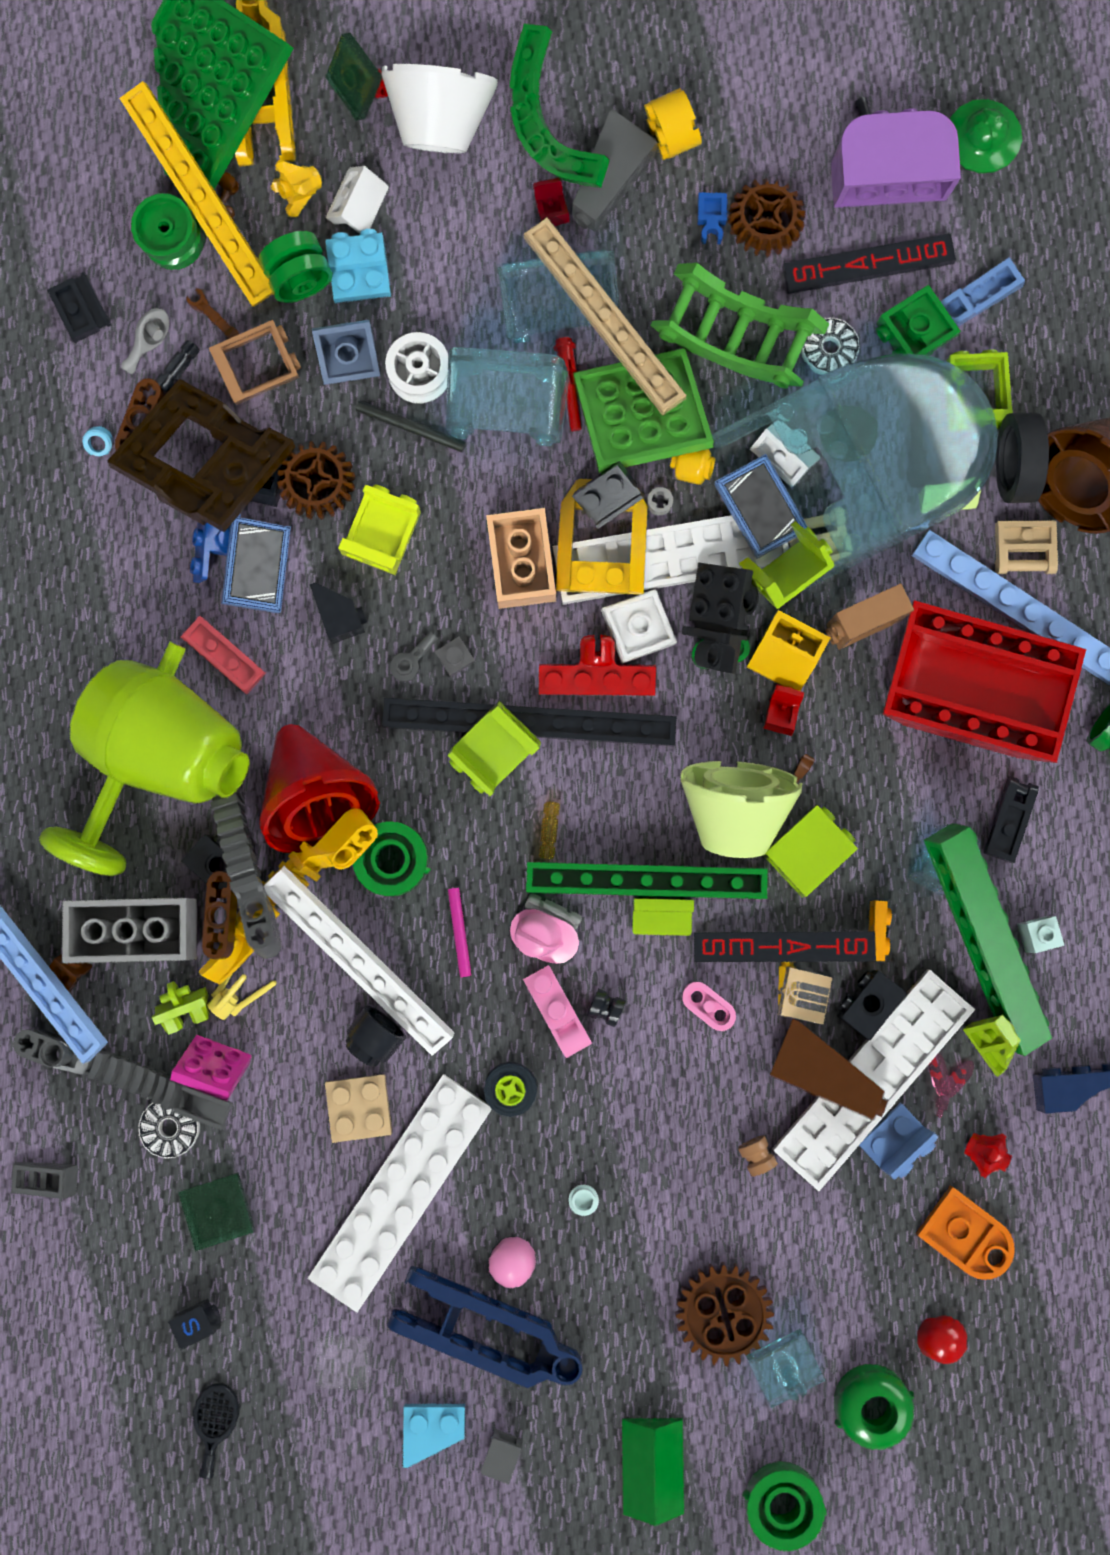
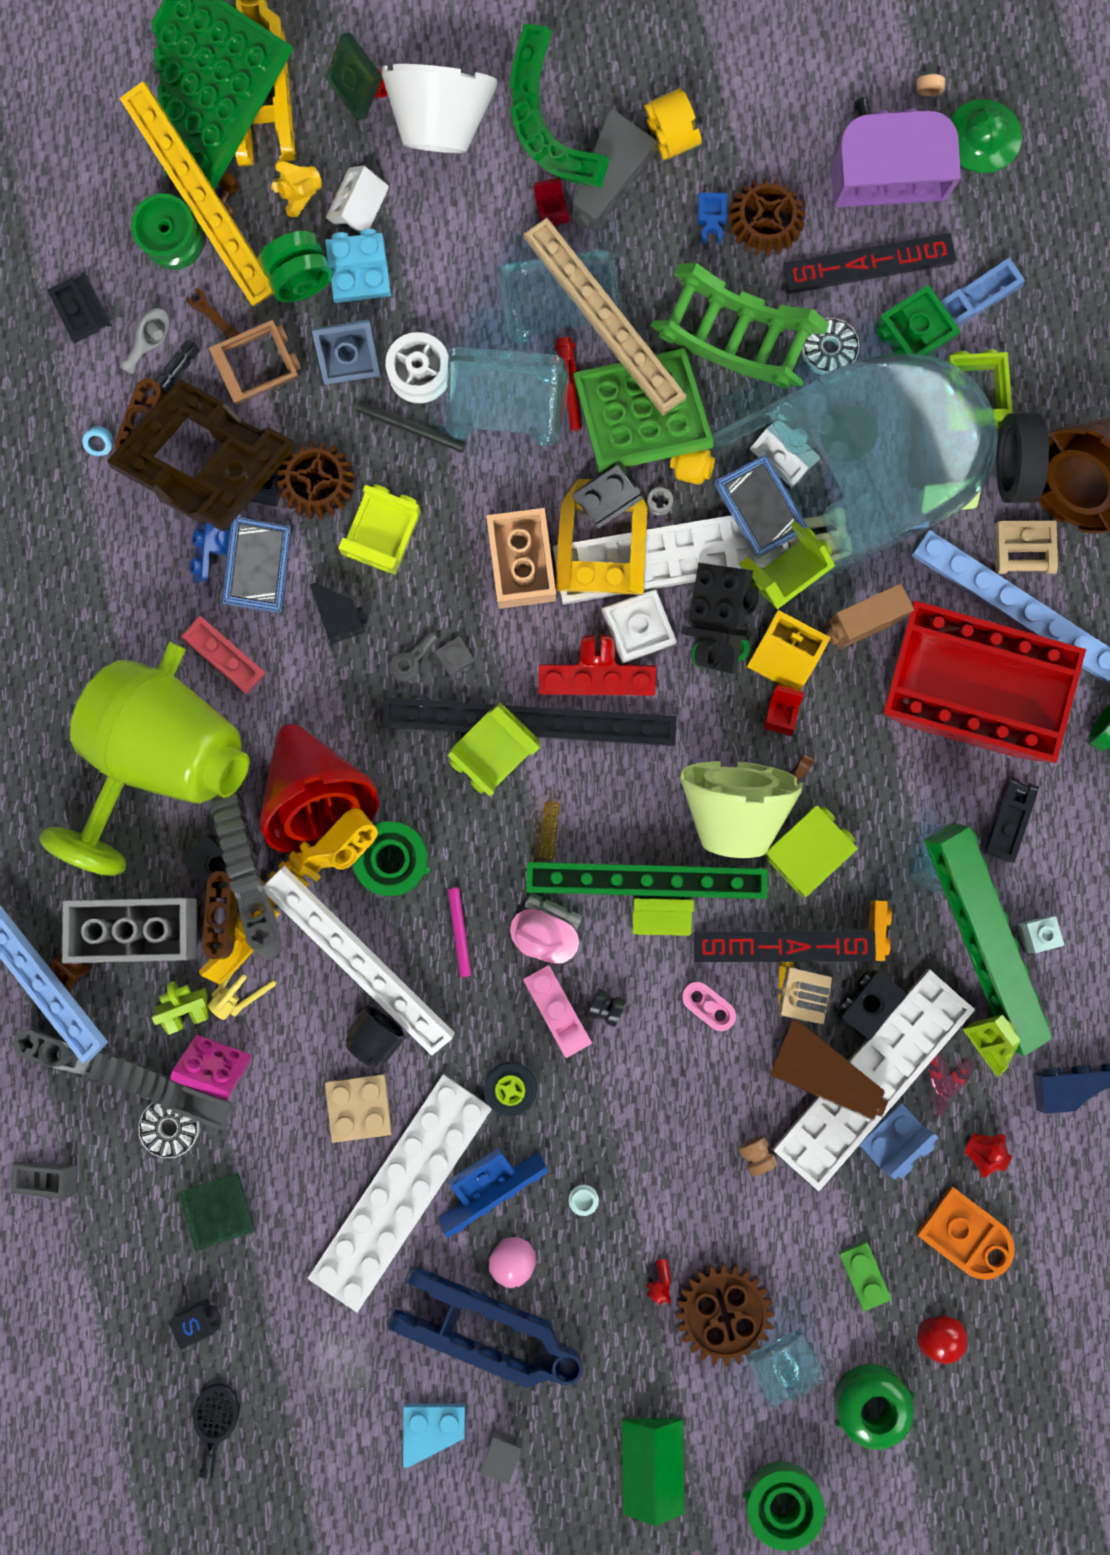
(488, 1185): none -> blue bracket
(659, 1290): none -> red plate
(864, 1276): none -> bright green plate
(930, 85): none -> light nougat tile

